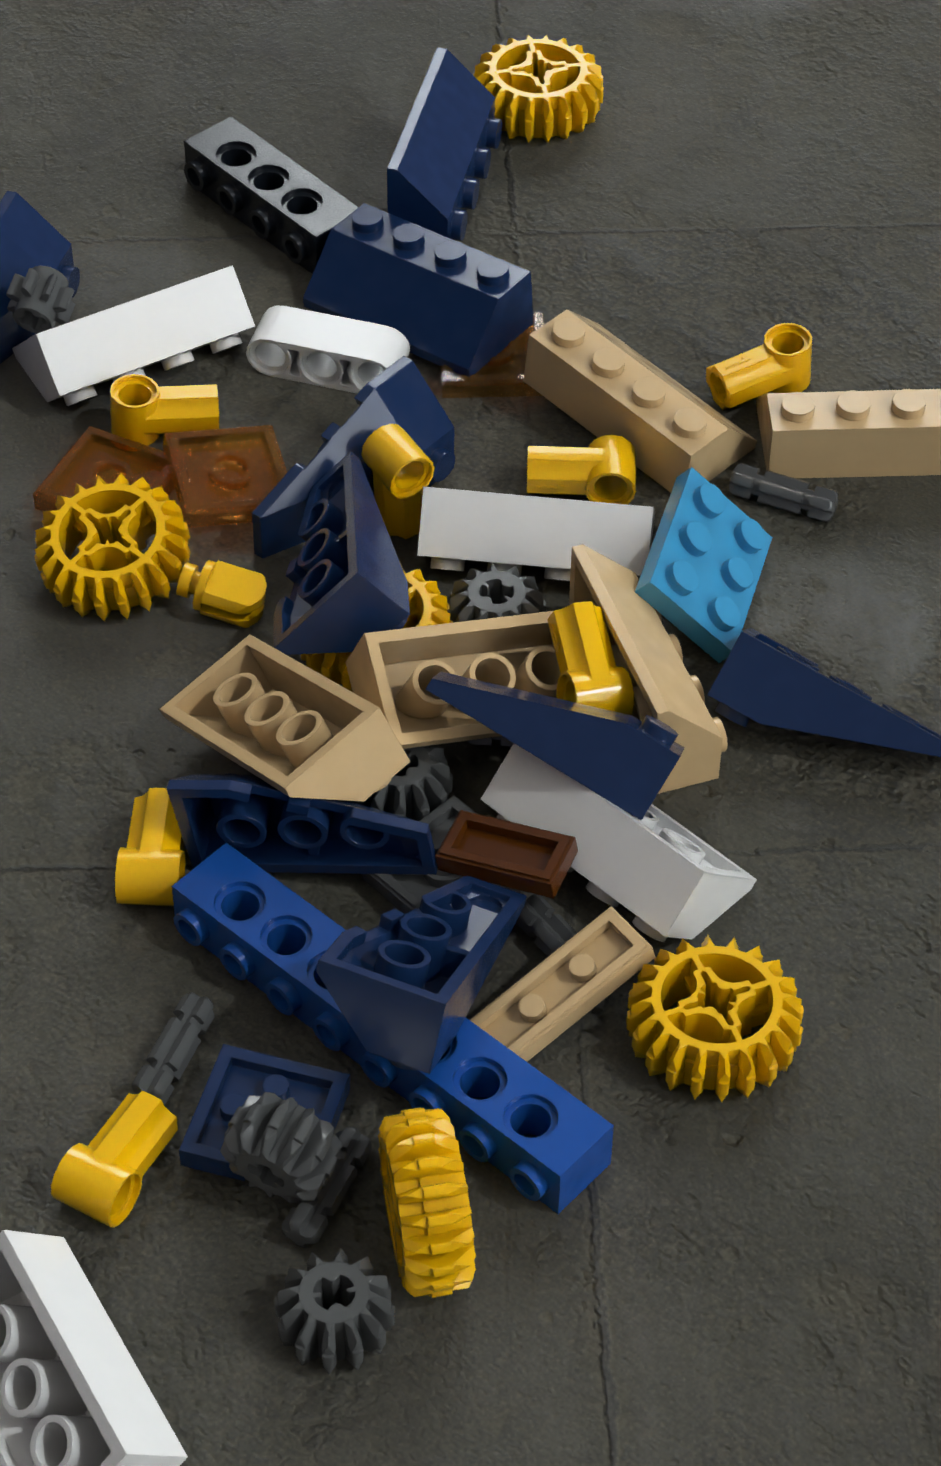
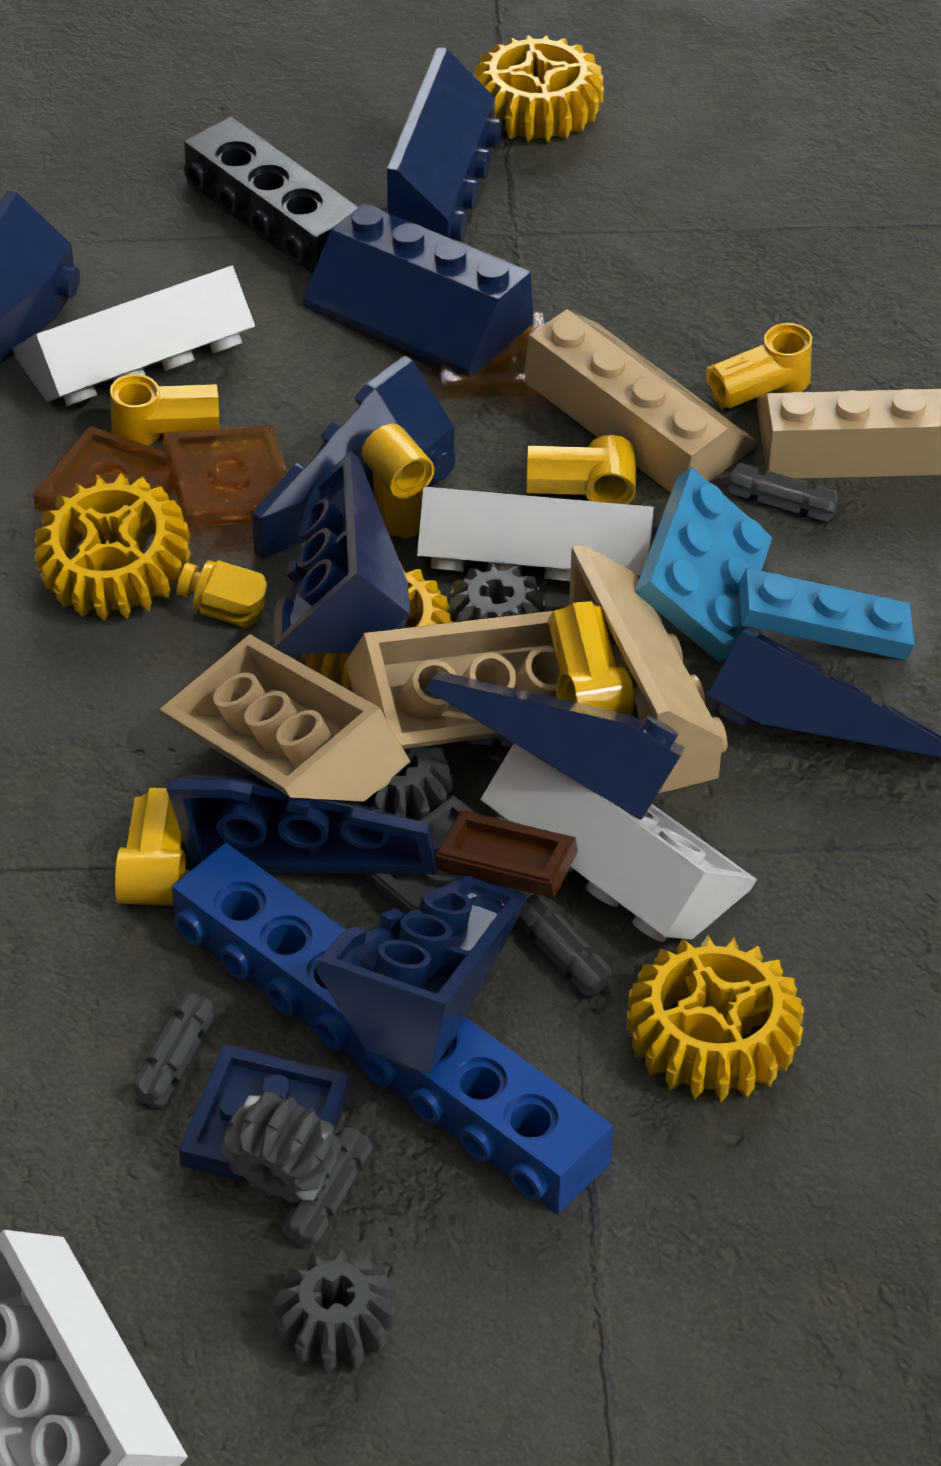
(40, 299): dark grey gear -> none
(108, 1172): yellow piece -> none
(323, 348): white beam -> none
(427, 1202): yellow gear -> none
(566, 985): tan tile -> none
(825, 614): none -> dark azure plate

